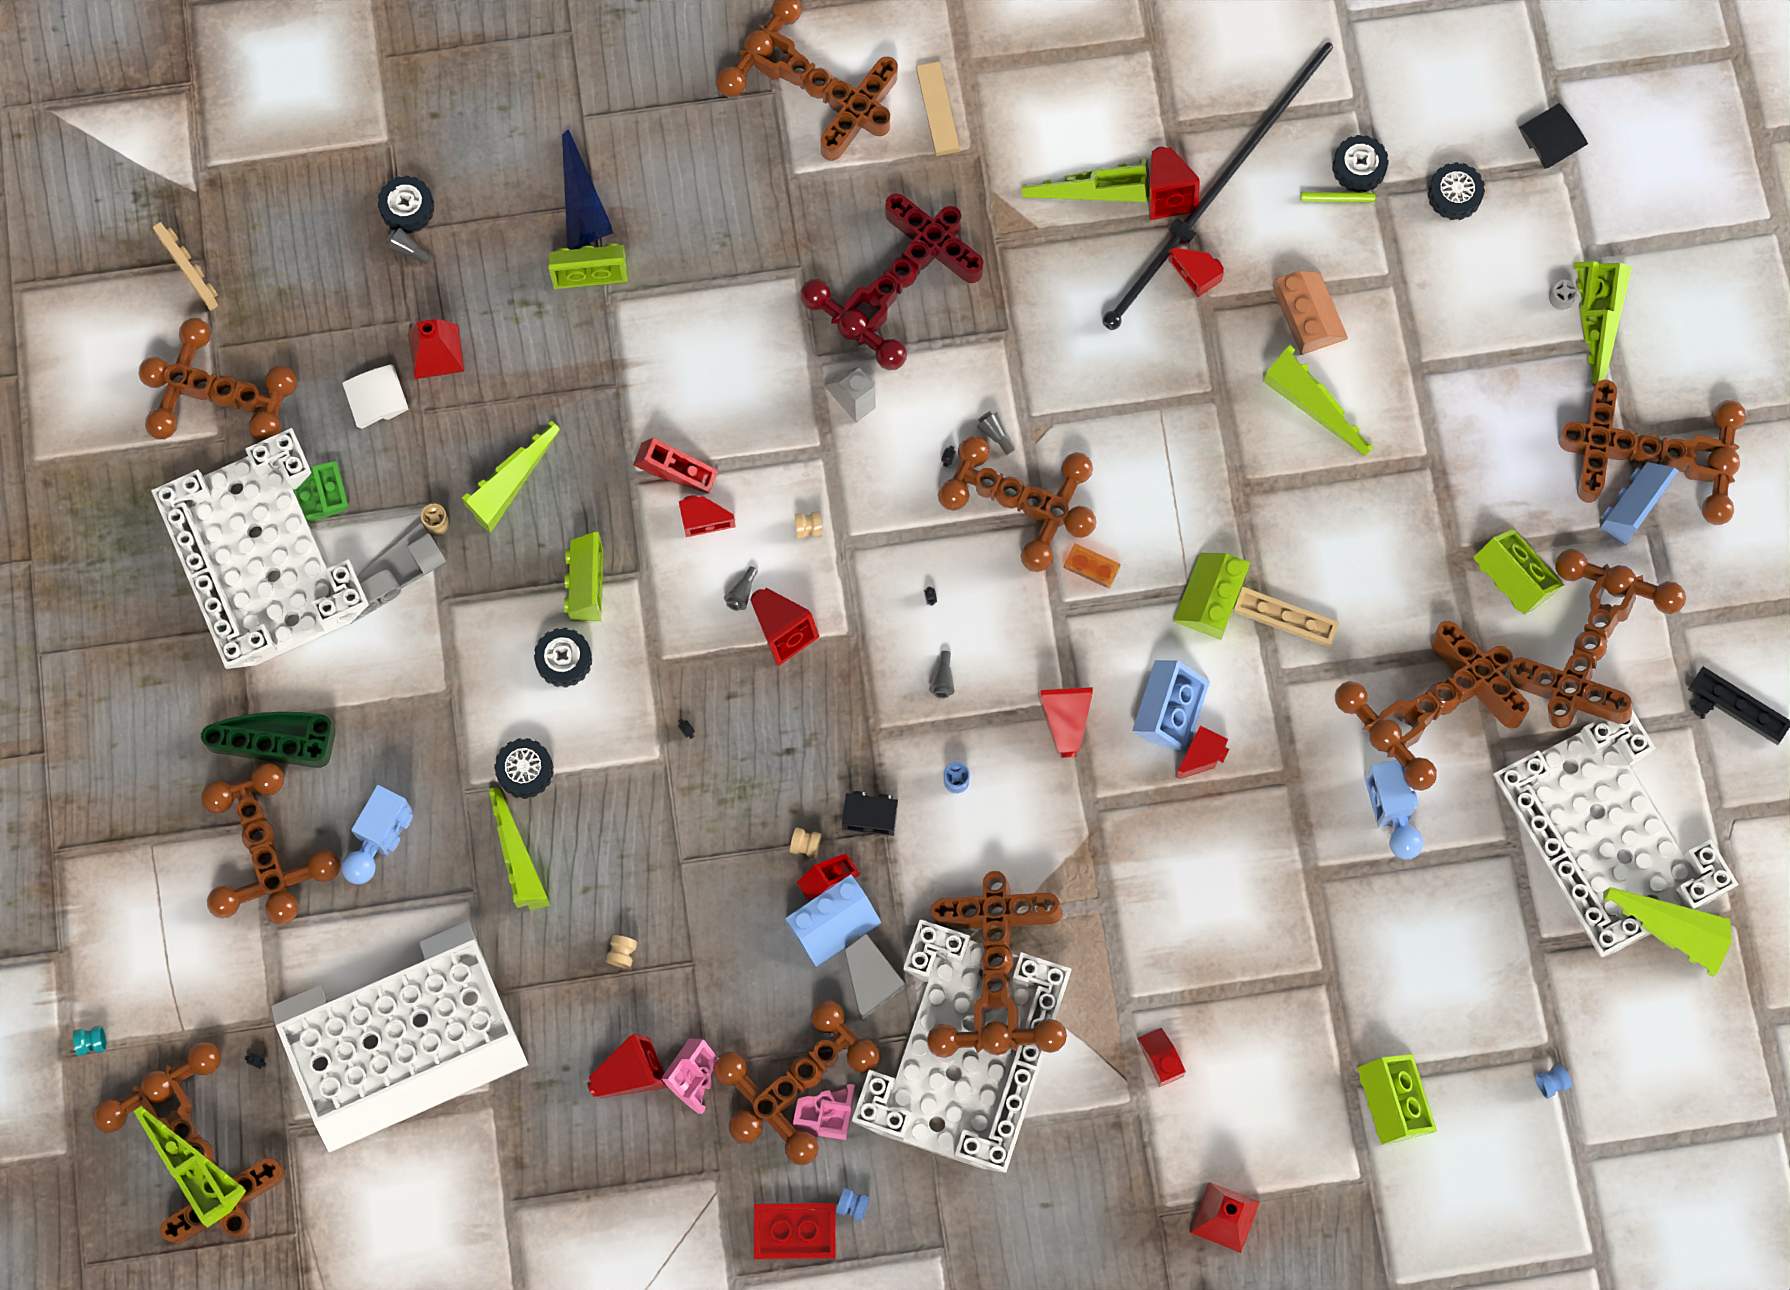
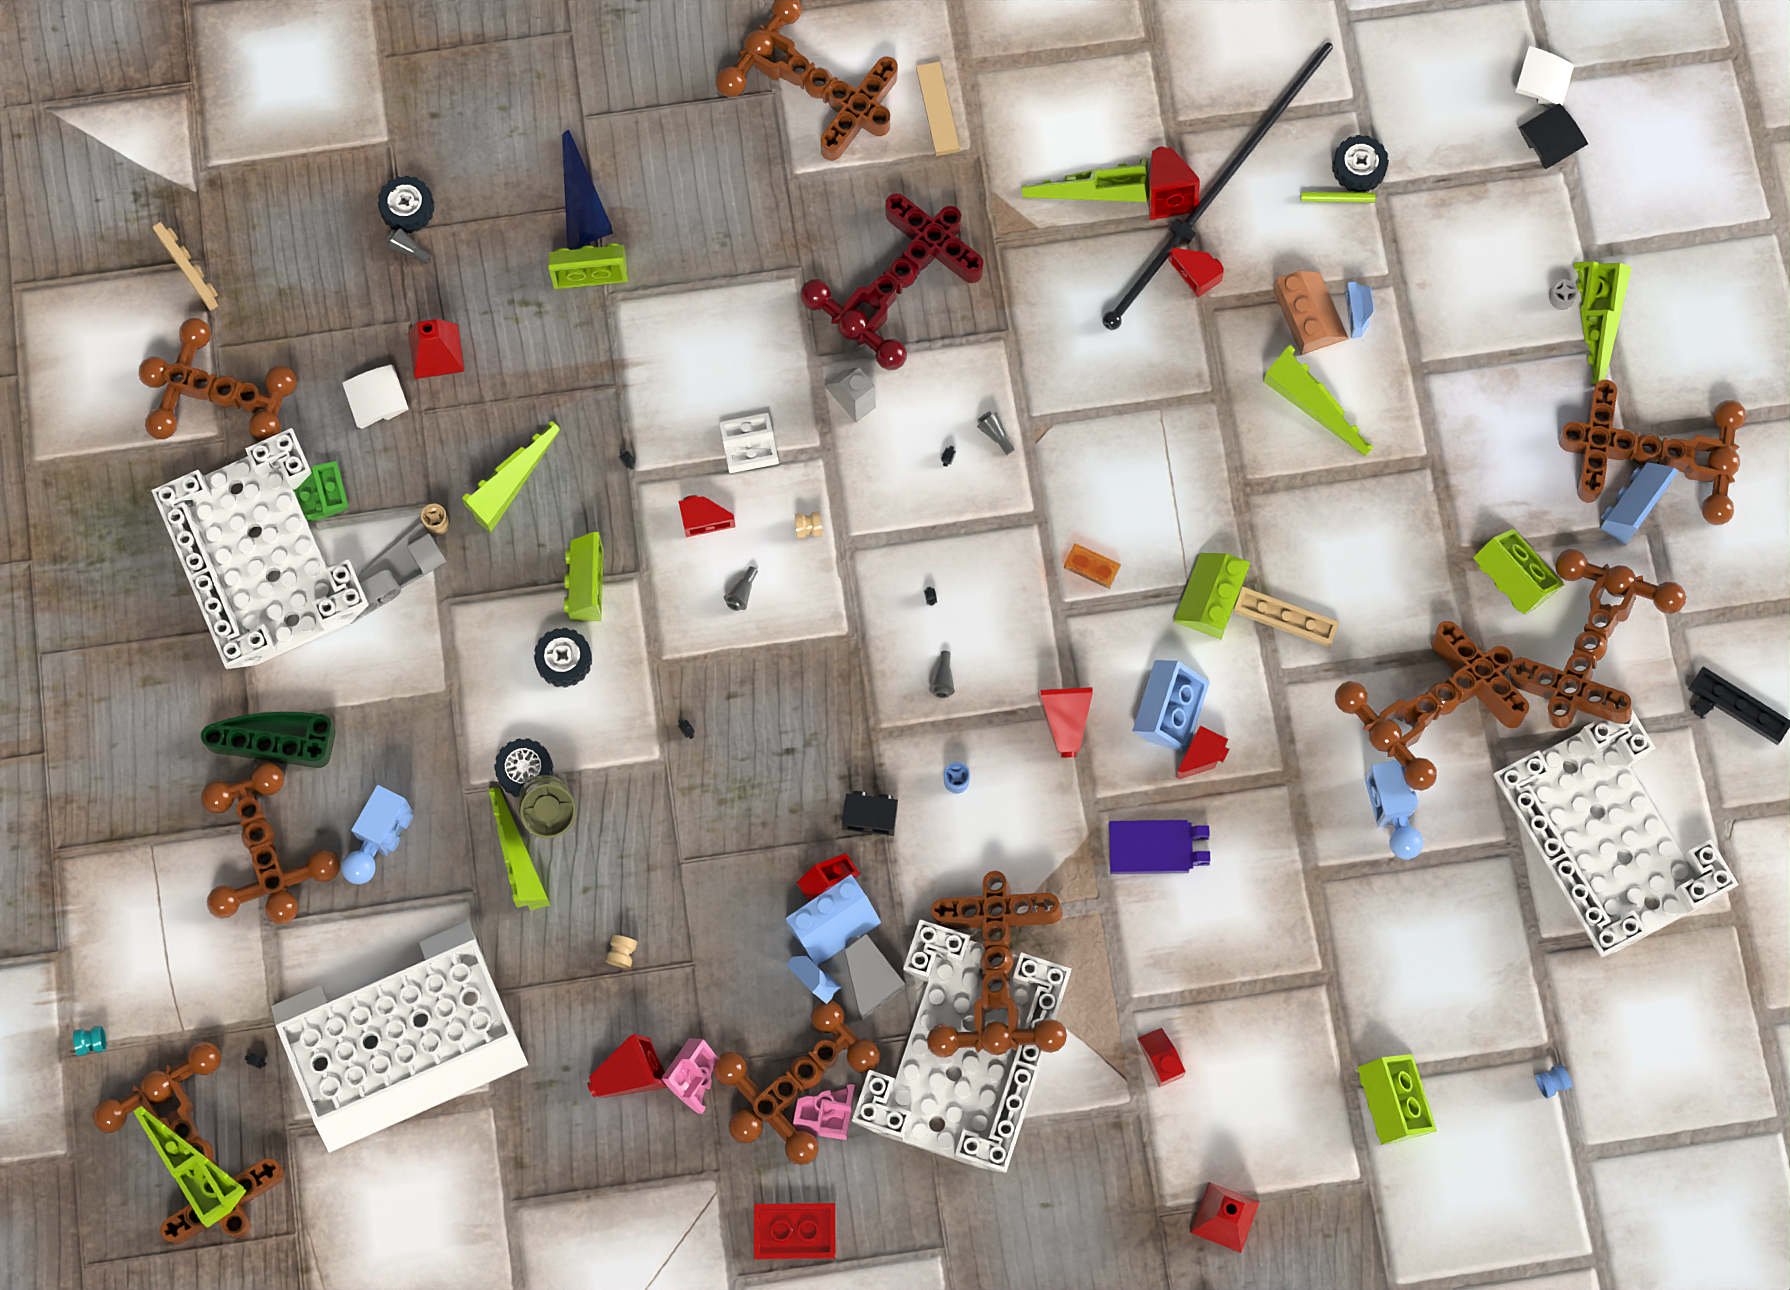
(546, 806): none -> olive wheel
(627, 459): none -> black piece
(674, 465): red slope -> none
(748, 442): none -> white slope
(784, 624): red slope -> none
(805, 842): tan wheel -> none
(817, 981): none -> light blue slope
(853, 1204): medium blue wheel -> none
(1036, 554): dark orange piece -> none
(1156, 846): none -> dark purple tile
(1359, 307): none -> light blue slope
(1456, 191): black wheel -> none
(1544, 77): none -> white slope
(1694, 932): lime wedge -> none

